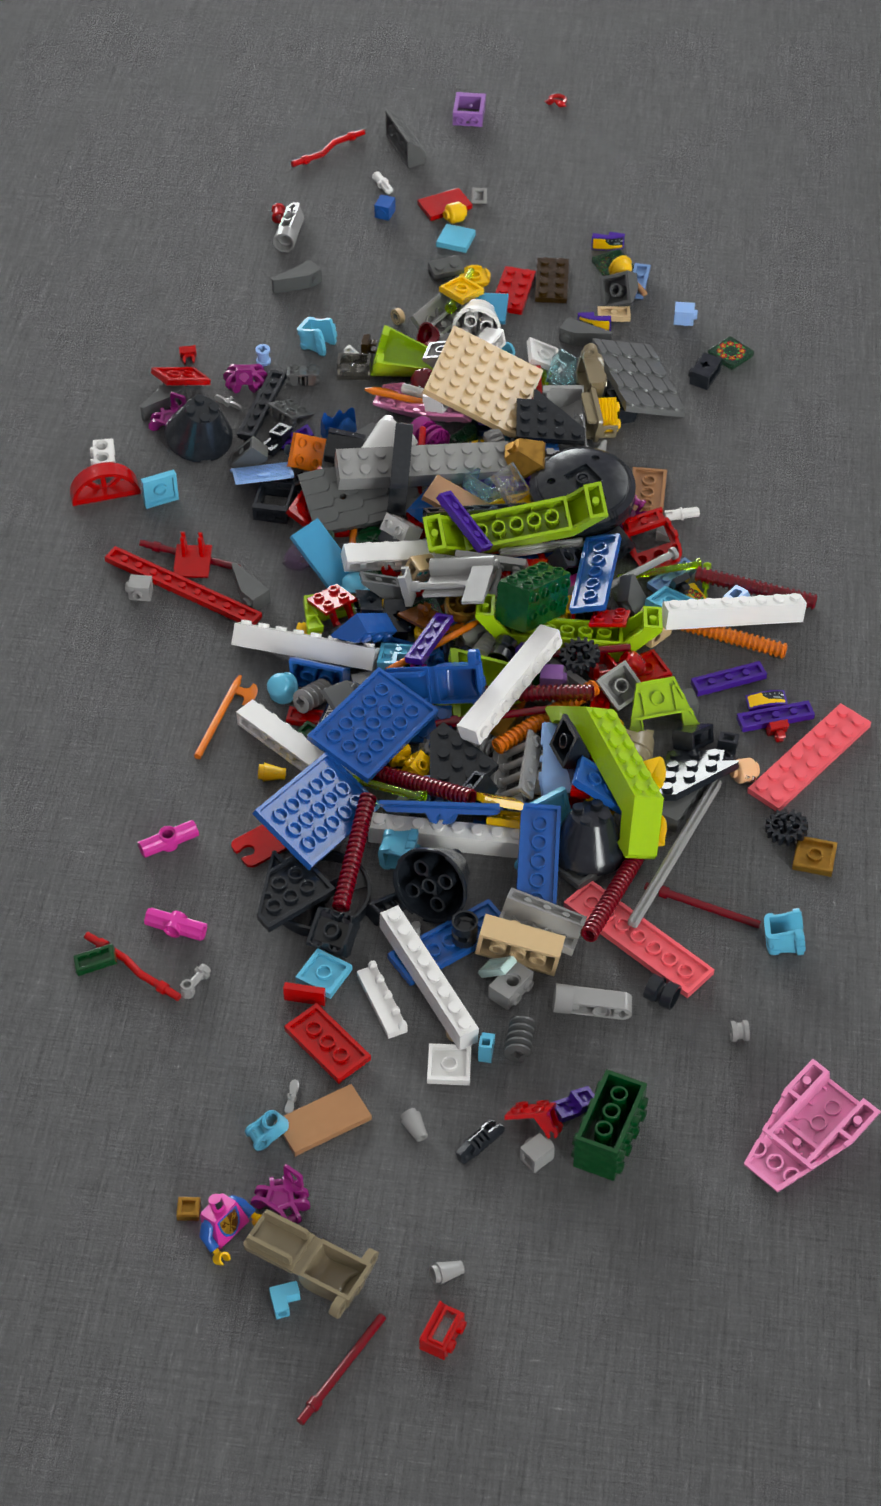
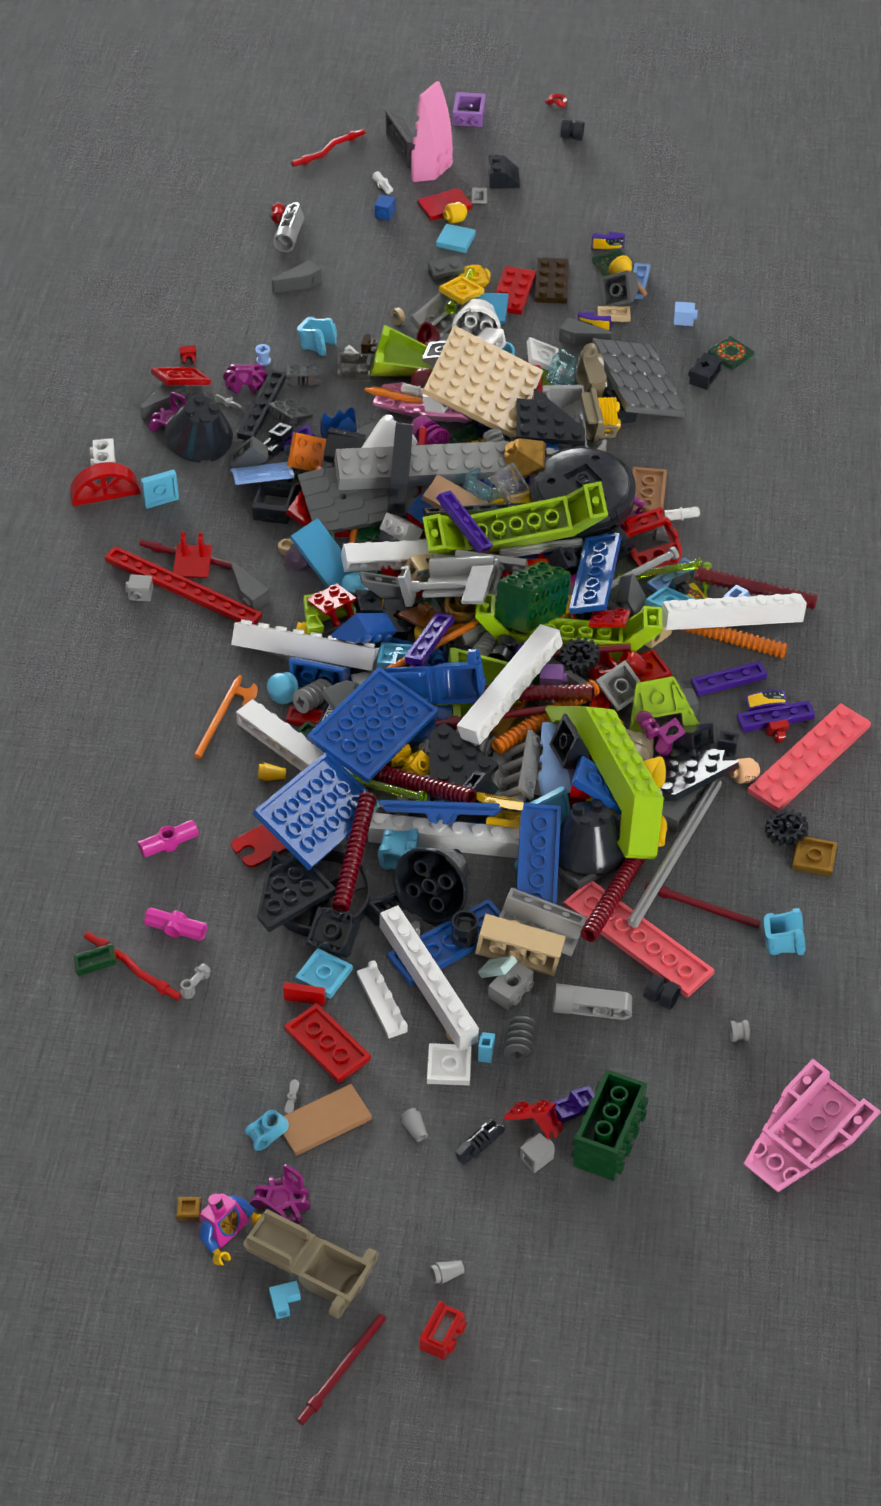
(284, 545): none -> tan tile
(434, 136): none -> bright pink wedge
(502, 173): none -> black slope
(572, 129): none -> black wheel
(662, 742): none -> magenta piece

